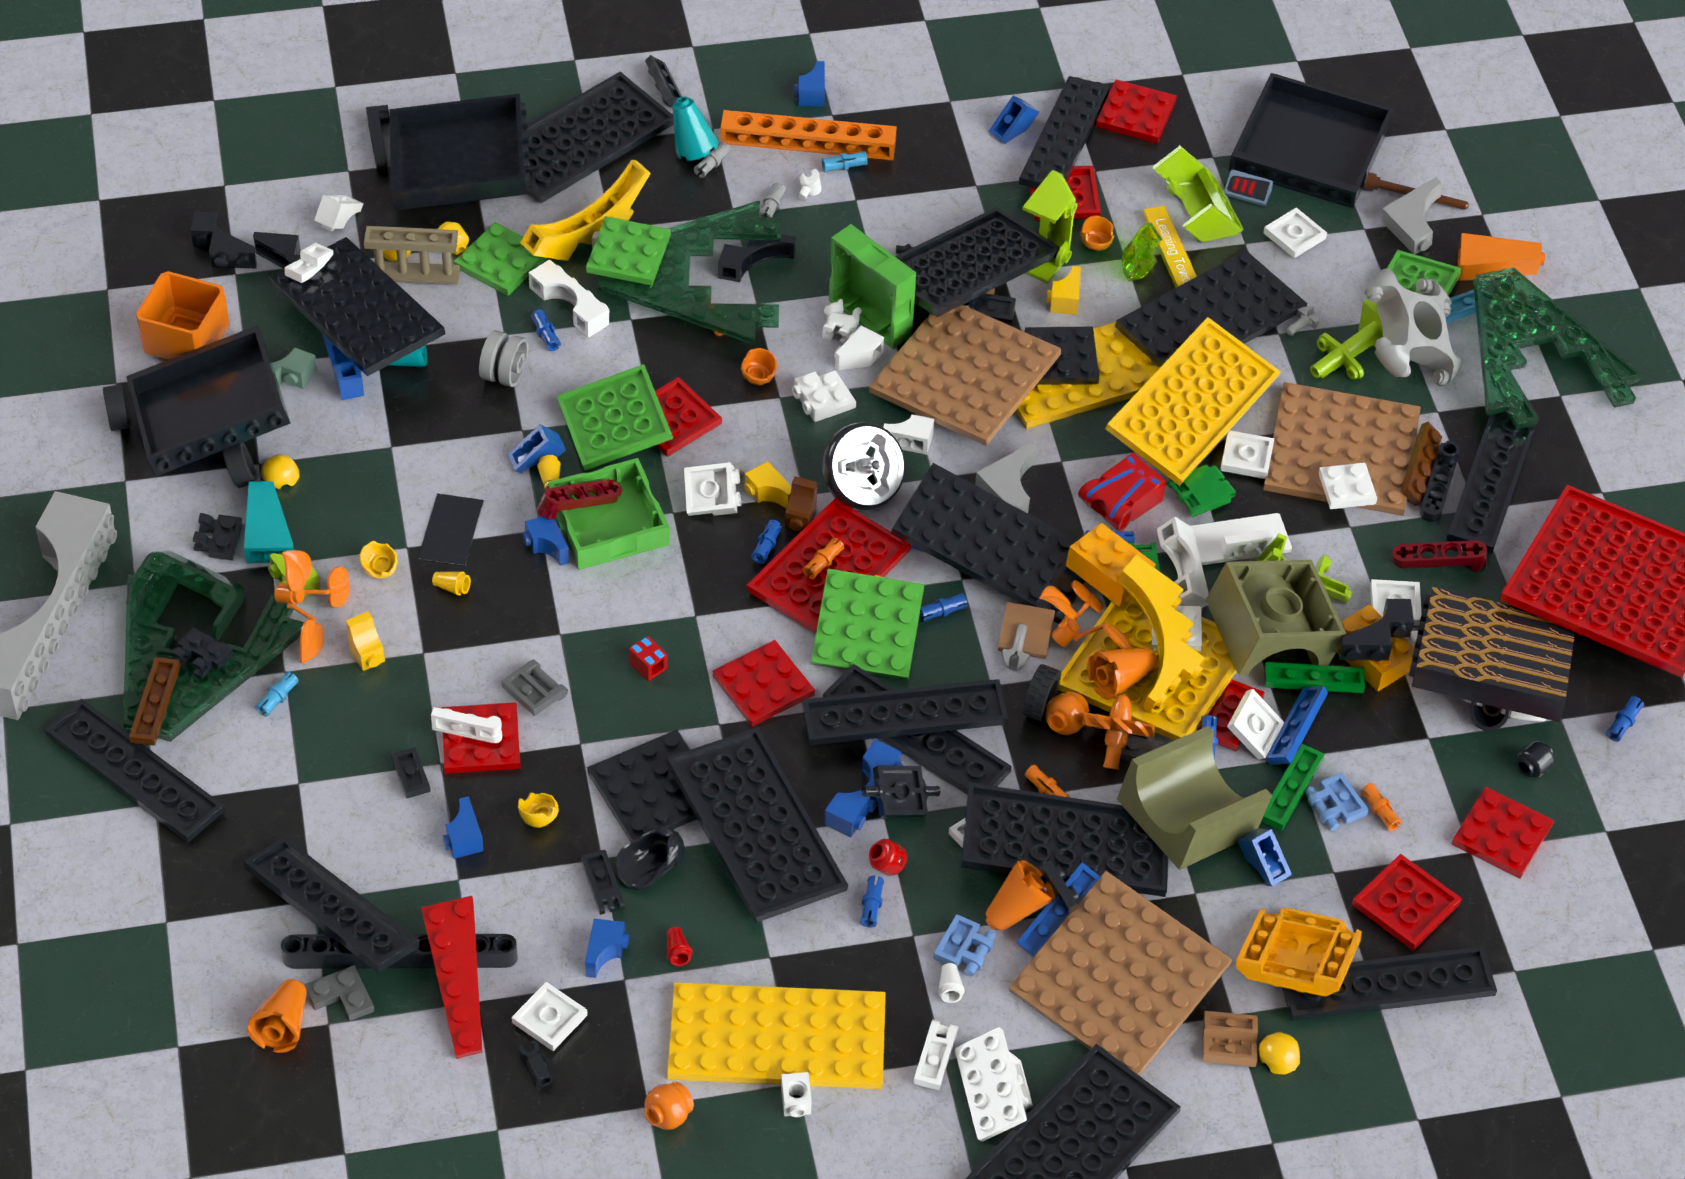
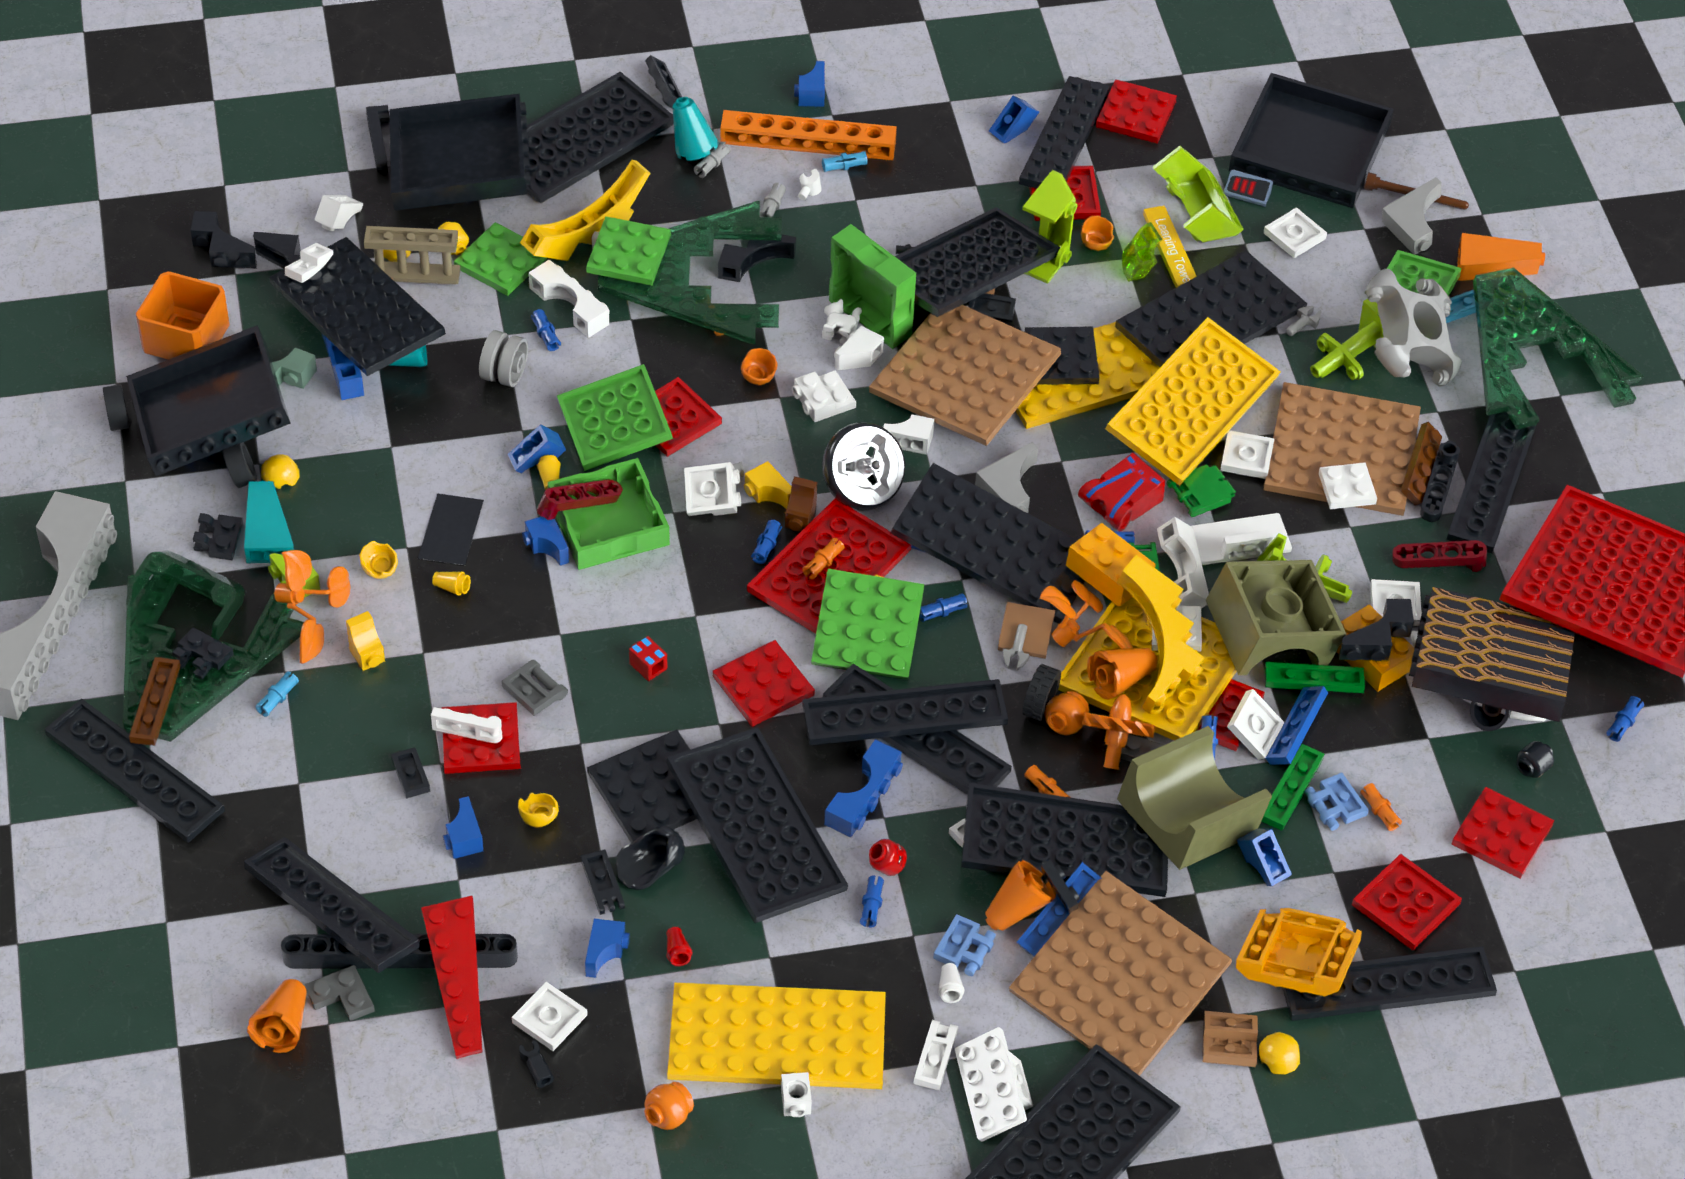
(900, 791): black plate -> none
(1065, 293): yellow arch -> none

